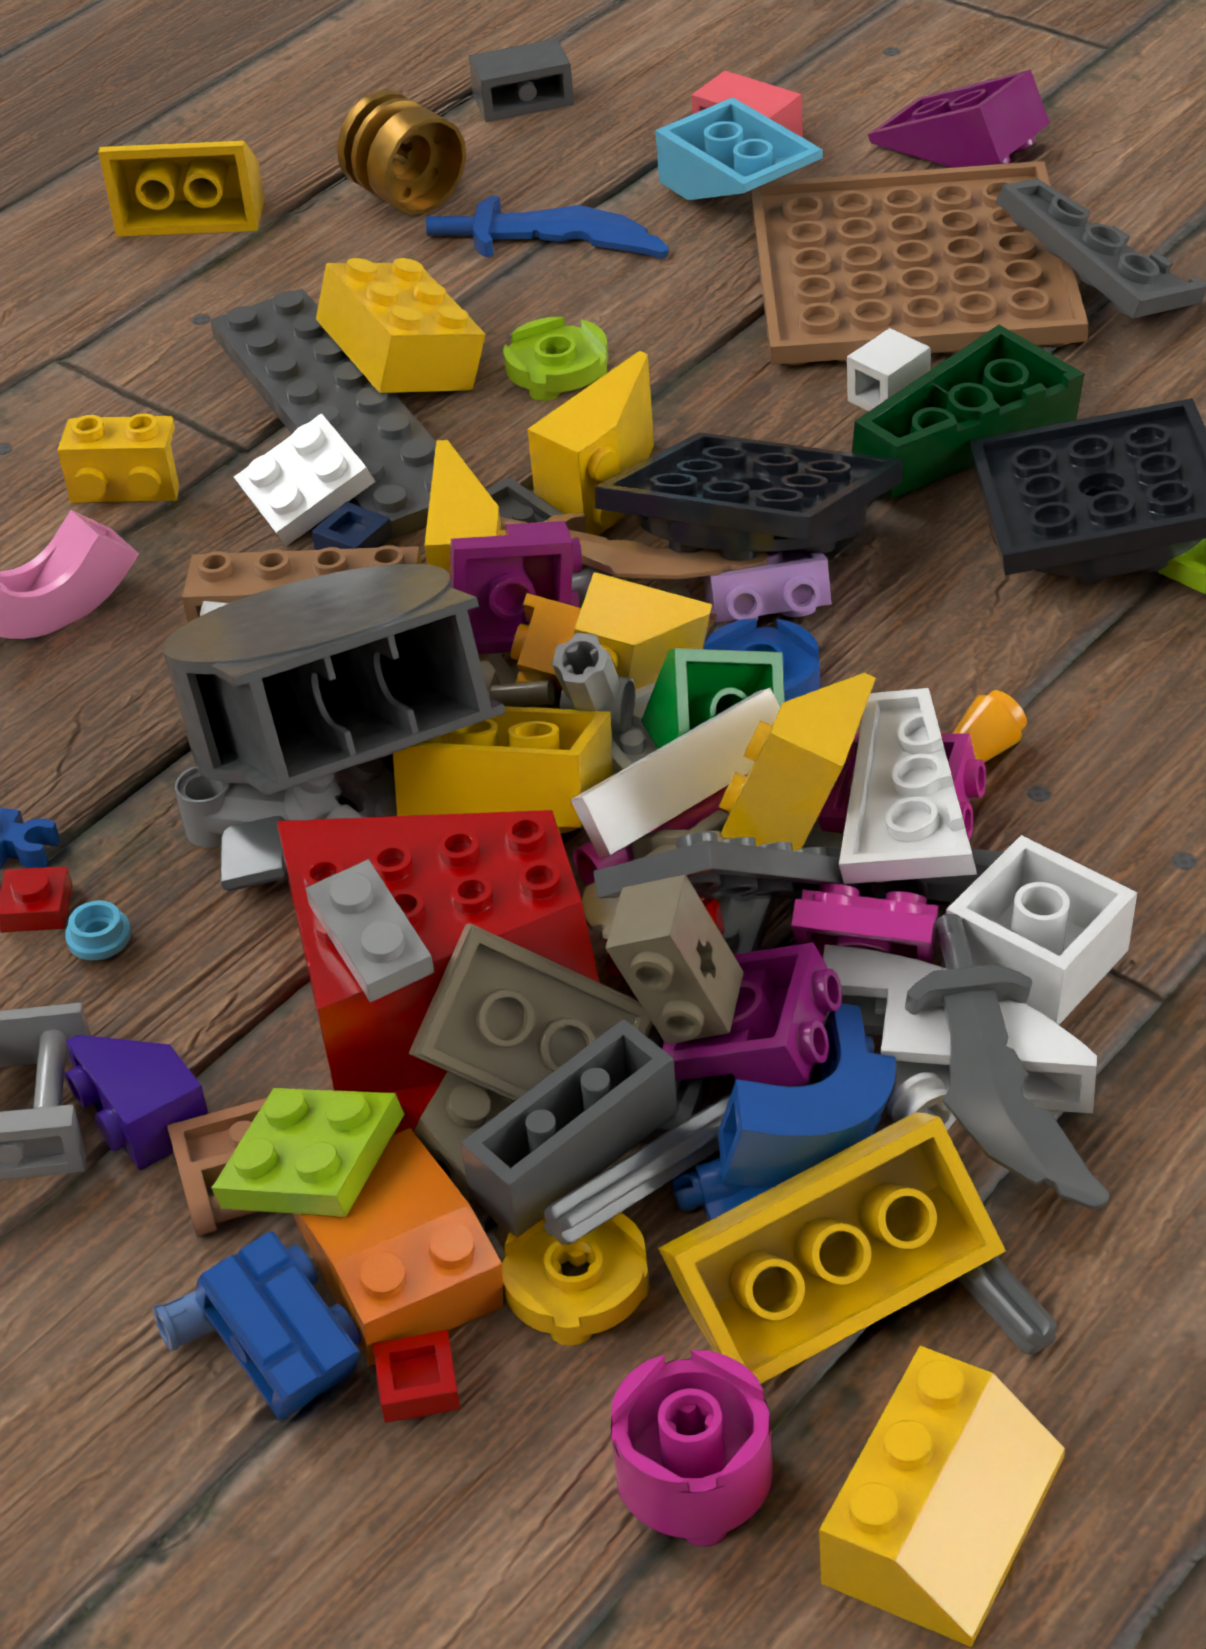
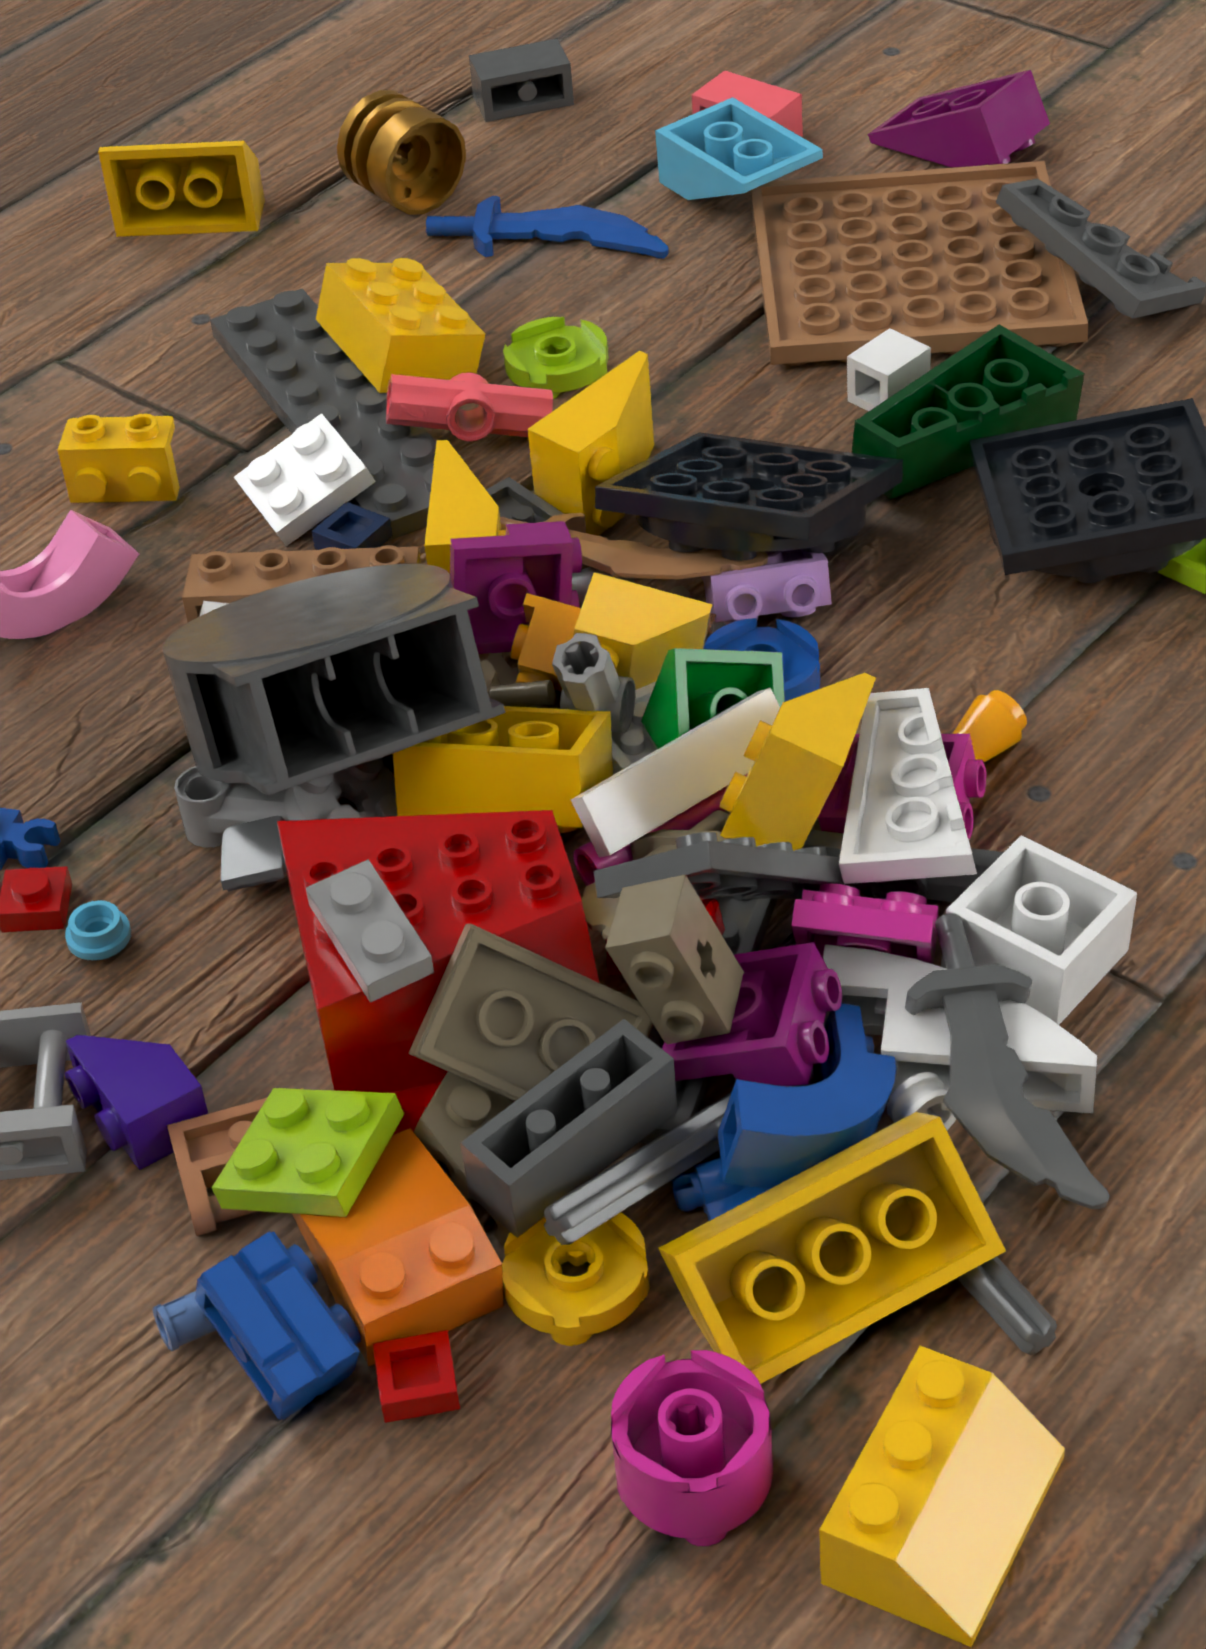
(437, 404): none -> coral piece

